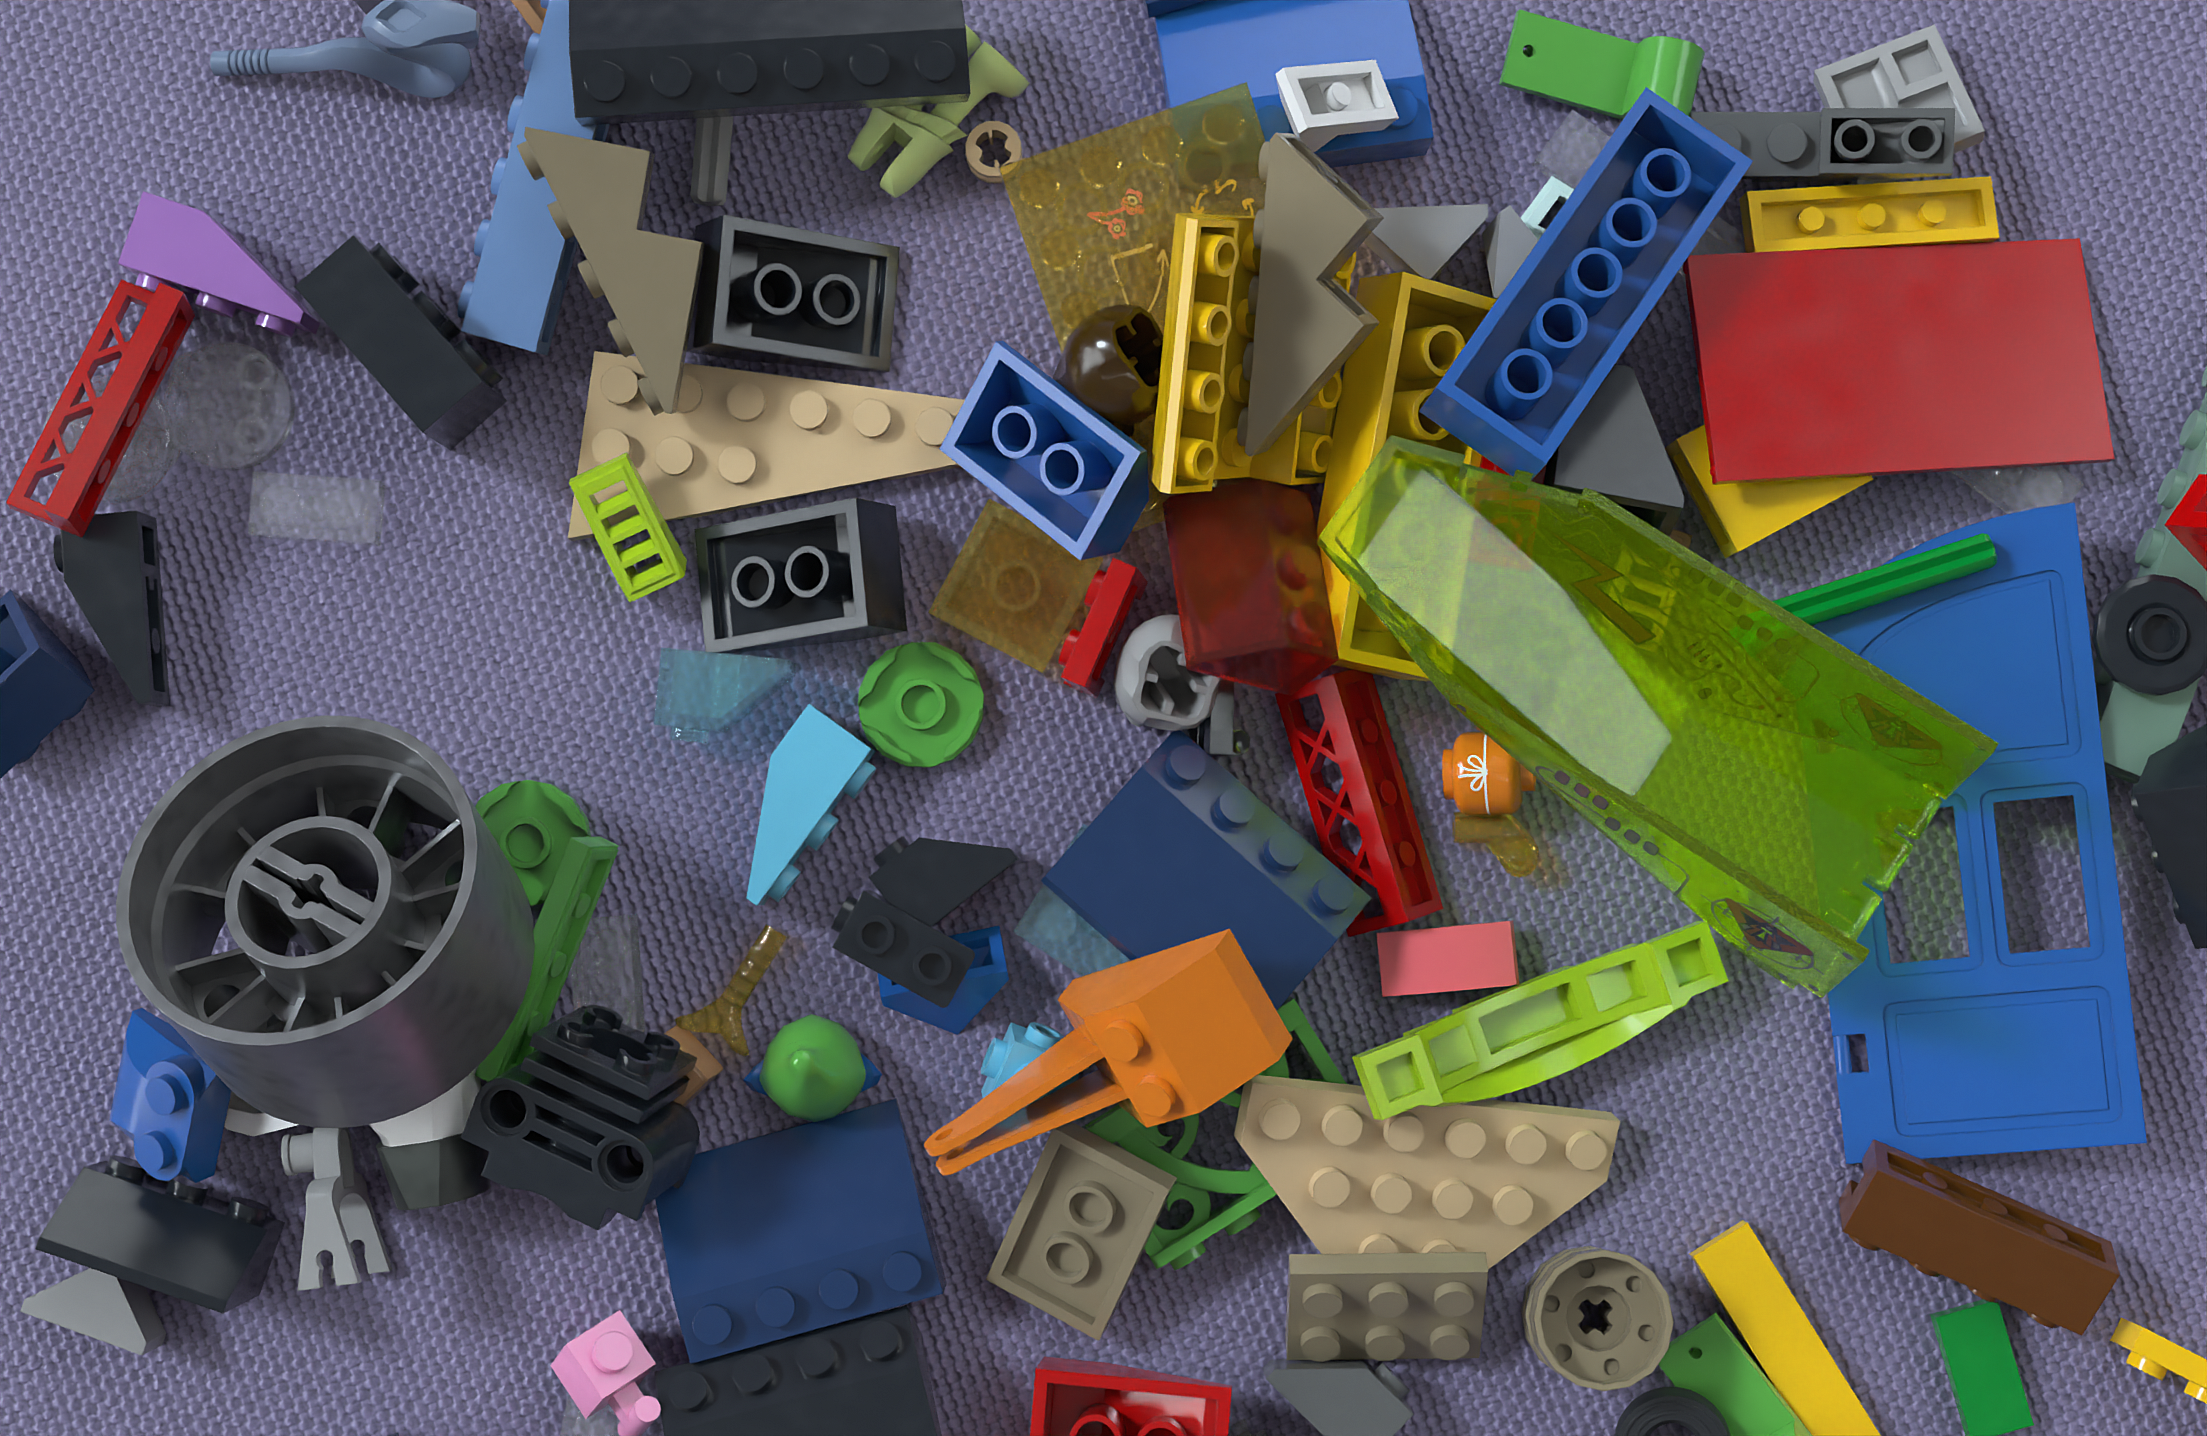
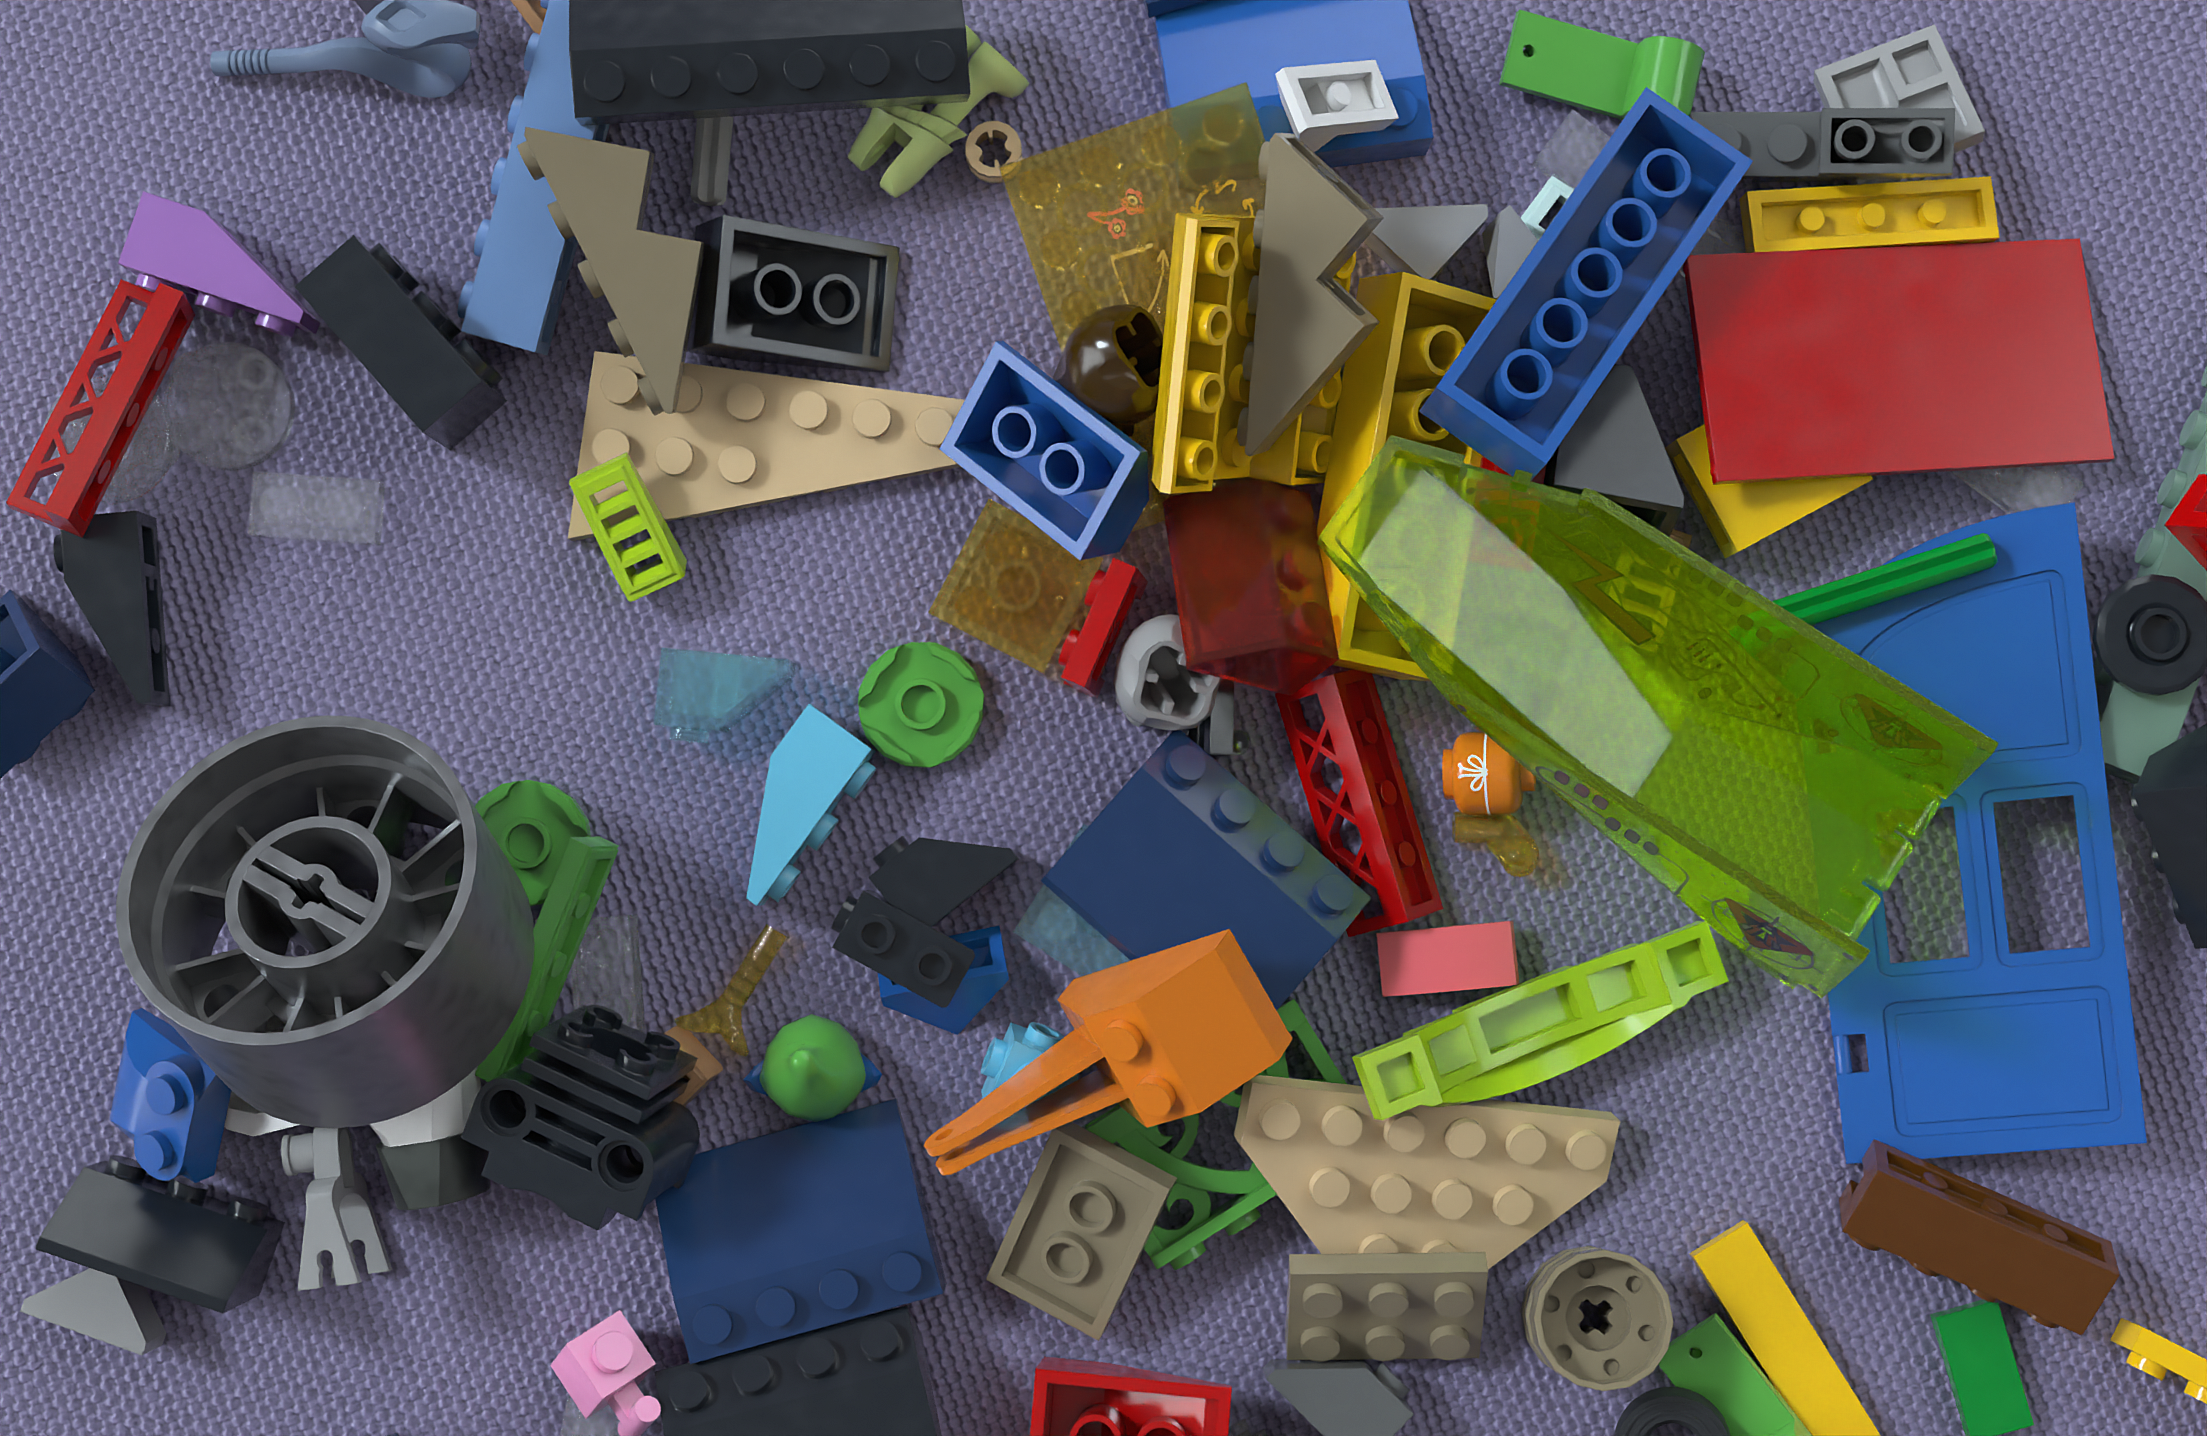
(801, 577): black slope -> none

